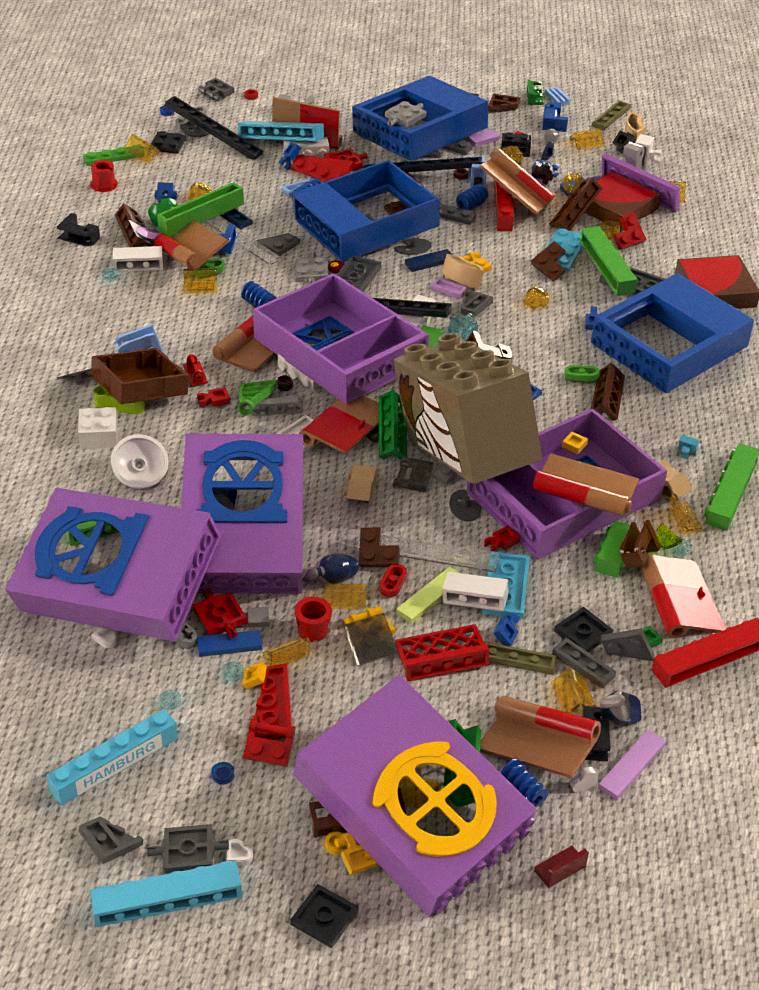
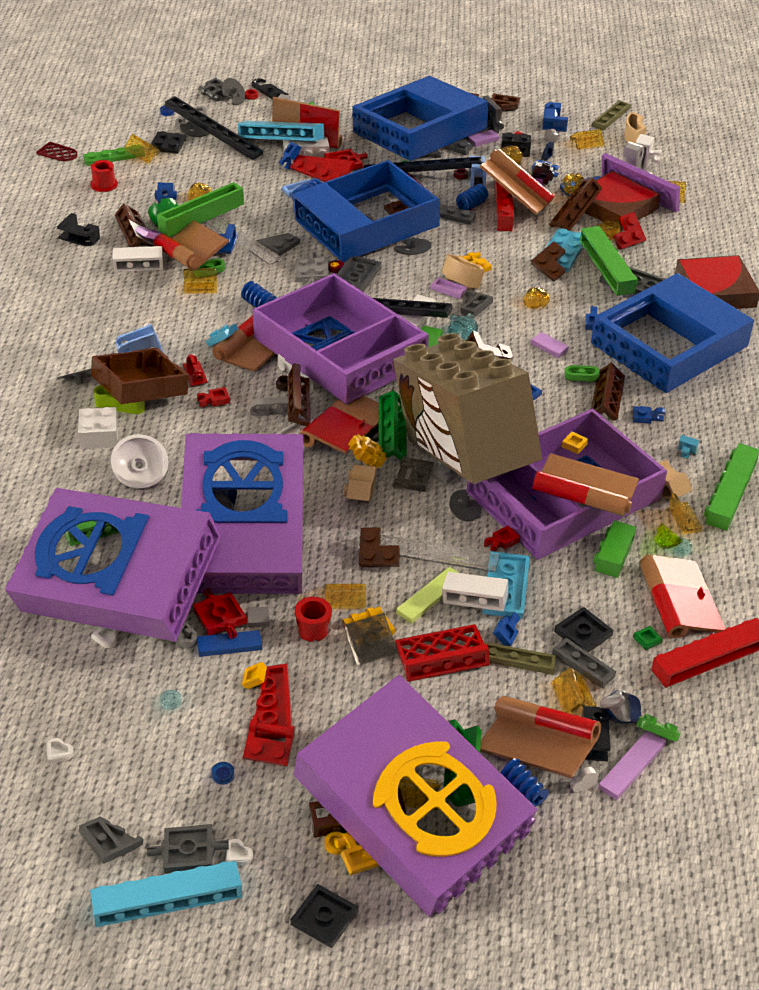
(53, 156): none -> dark red window
(58, 751): none -> white tile
(110, 274): clear light blue tile -> none
(112, 757): medium azure brick -> none
(223, 333): none -> medium azure plate
(233, 87): none -> dark grey piece
(233, 671): clear light blue tile -> none
(237, 218): dark blue tile -> none
(254, 393): bright green plate -> none
(267, 89): none -> black plate
(288, 652): clear yellow panel -> none
(294, 396): none -> reddish brown fence
(333, 569): dark blue hair -> none
(367, 451): none -> yellow gear
(391, 584): red plate -> none
(405, 114): light grey plate -> none
(427, 260): dark blue tile -> none
(494, 115): none -> dark grey plate
(534, 95): green hinge -> none
(549, 345): none -> lavender tile
(557, 96): light blue tile -> none
(561, 865): dark red panel -> none
(622, 139): black brick -> none
(628, 644): dark grey wing -> none
(638, 544): reddish brown piece -> none
(646, 415): none -> blue plate
(667, 731): none -> bright green plate

